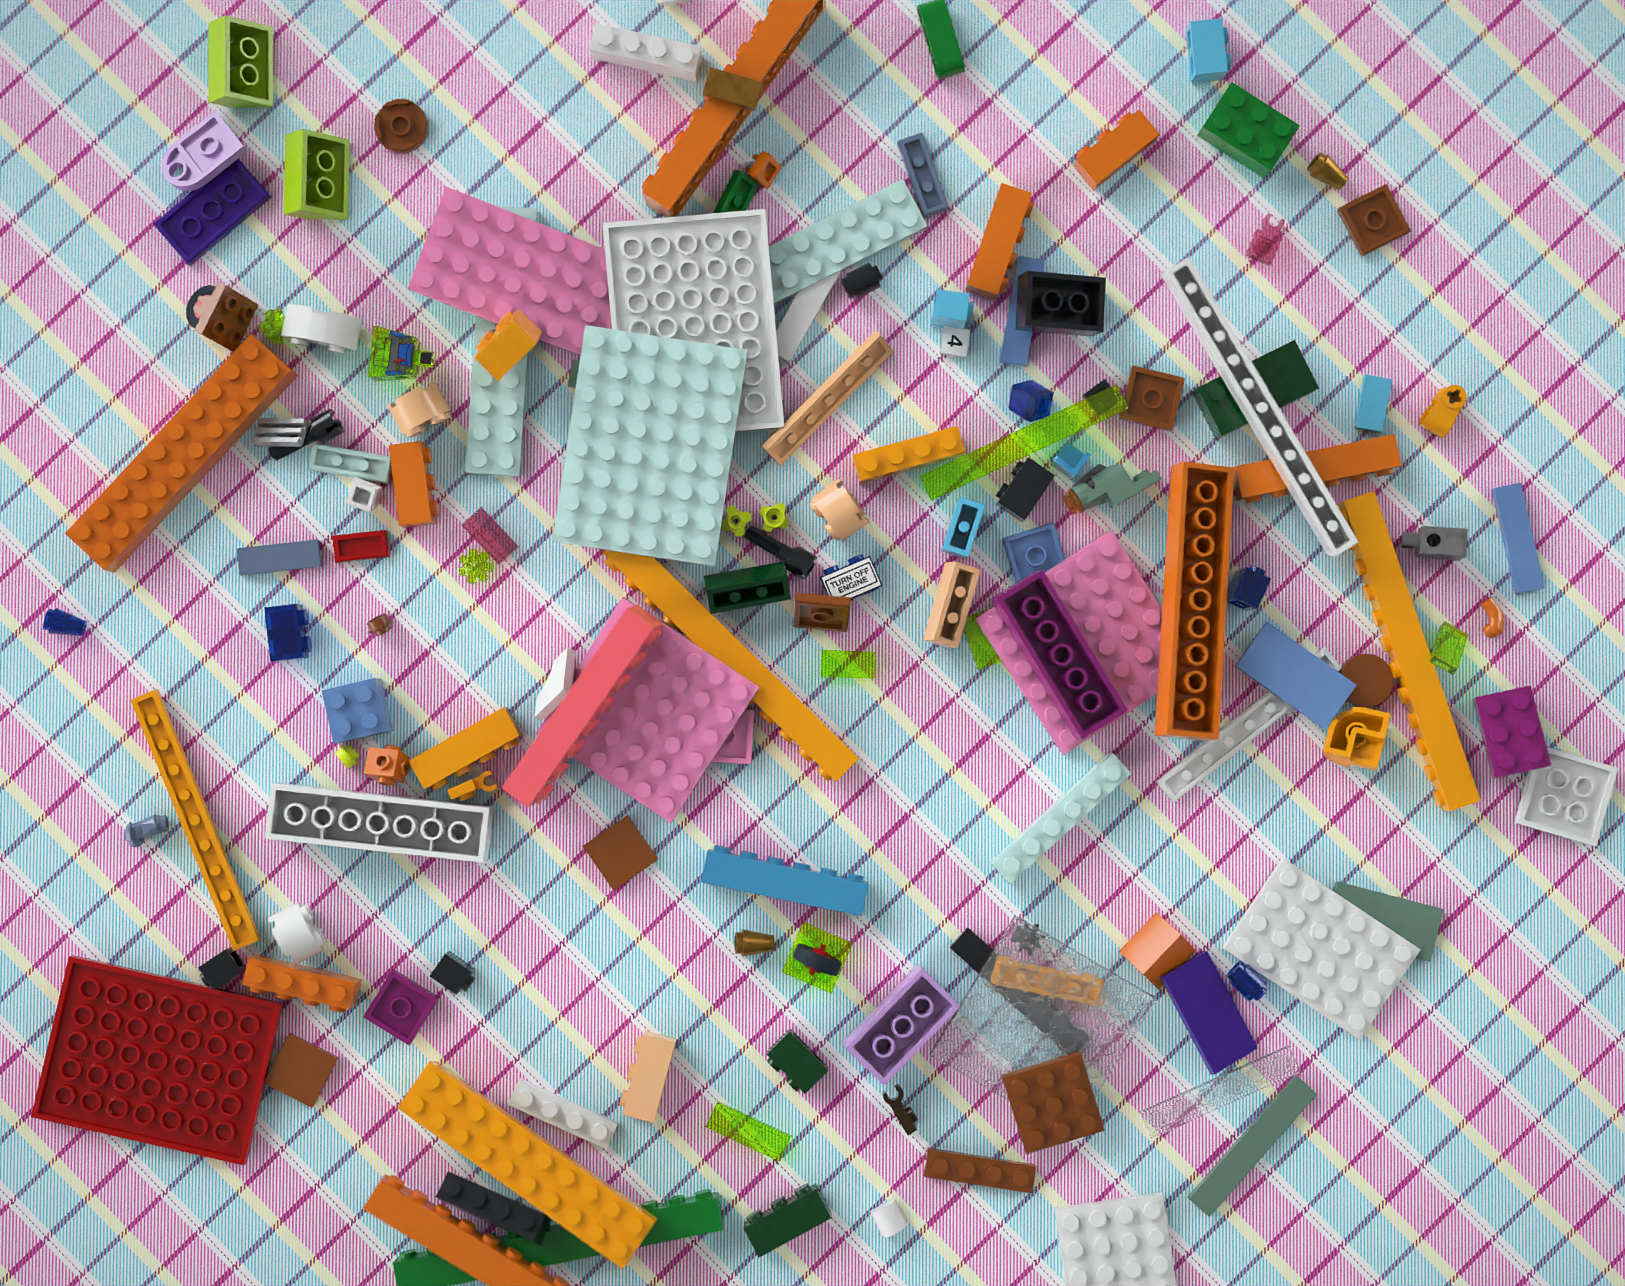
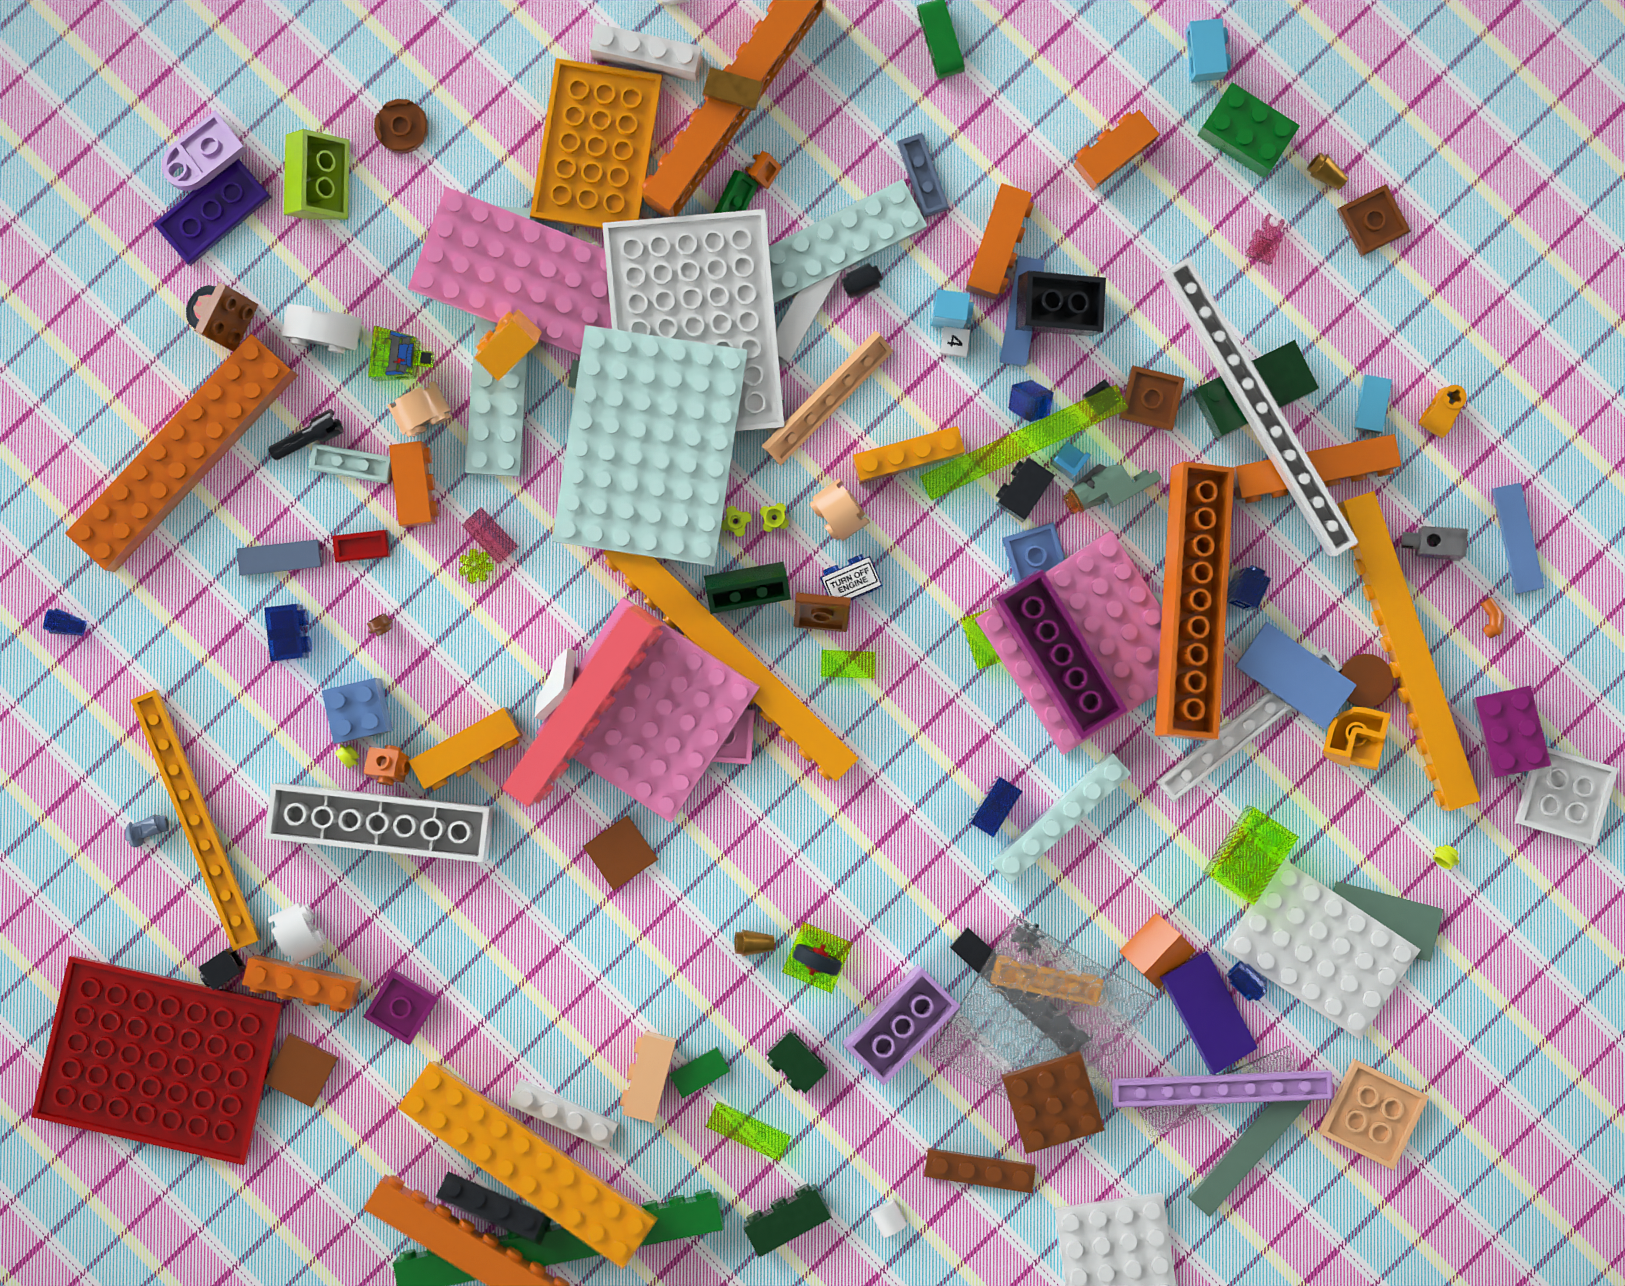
(240, 63): lime slope -> none
(273, 325): clear neon green plant -> none
(280, 427): light grey tile -> none
(364, 495): white brick -> none
(453, 973): black brick -> none
(466, 790): light orange plate -> none
(595, 144): none -> light orange plate
(699, 1072): none -> green tile
(784, 881): dark azure brick -> none
(796, 560): black piece -> none
(904, 1115): dark brown plate -> none
(951, 604): light nougat brick -> none
(963, 528): medium azure brick -> none
(995, 806): none -> clear blue brick
(1222, 1088): none -> lavender tile
(1250, 854): none -> clear neon green brick
(1373, 1114): none -> light nougat plate
(1446, 856): none -> neon yellow plate
(1448, 648): clear neon green tile -> none

